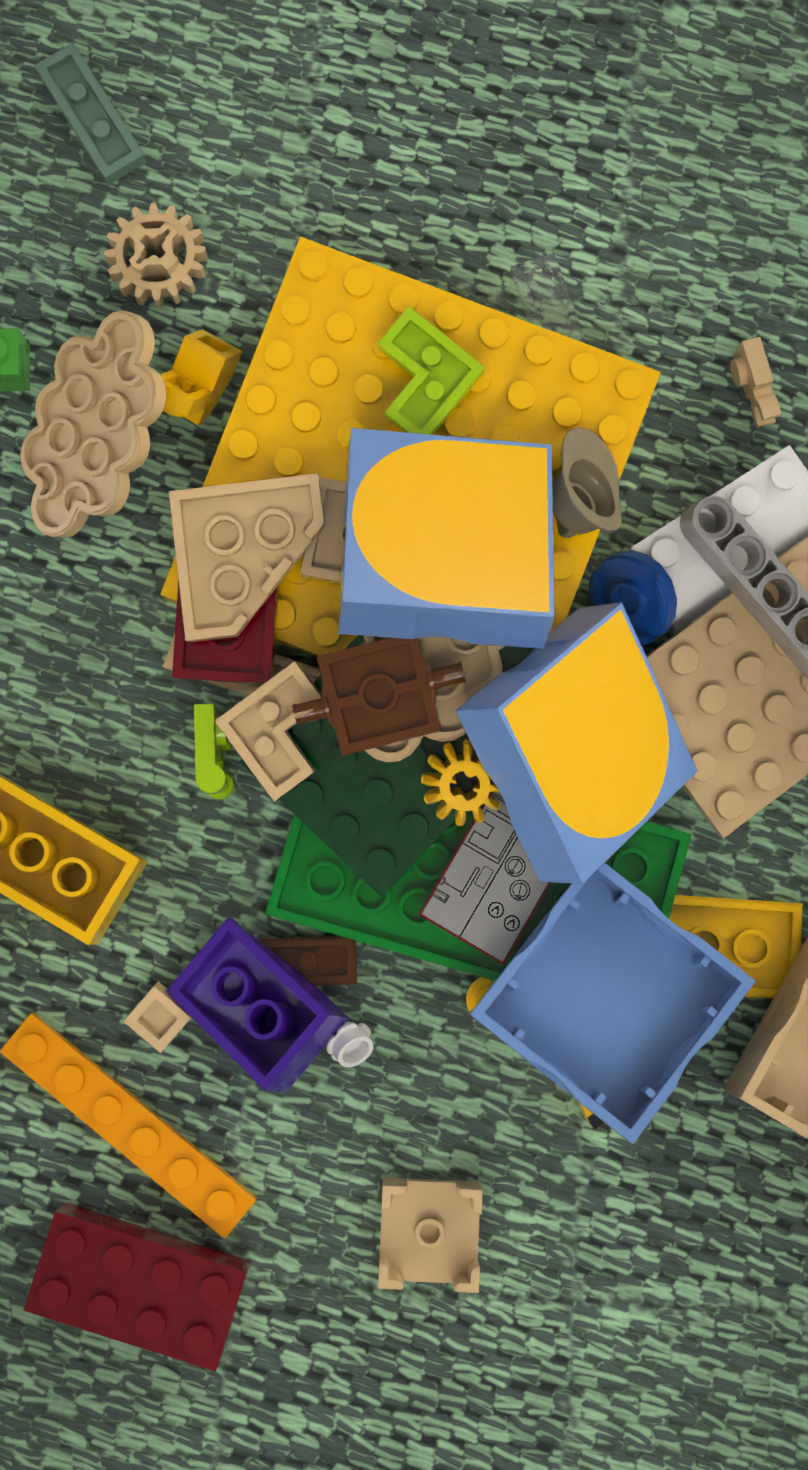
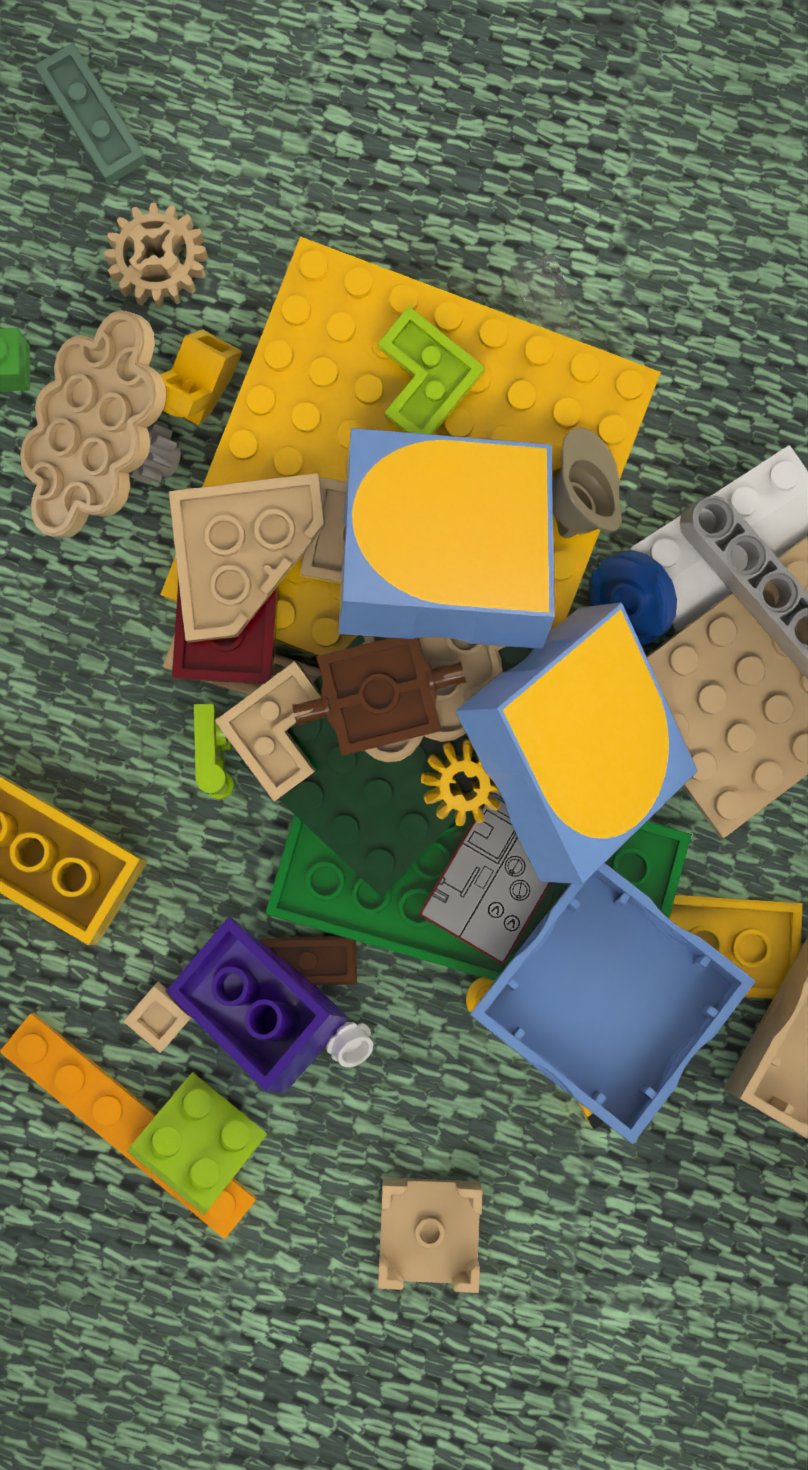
(137, 1286): dark red brick -> none
(162, 456): none -> light grey gear
(197, 1143): none -> lime plate
(753, 373): tan plate -> none

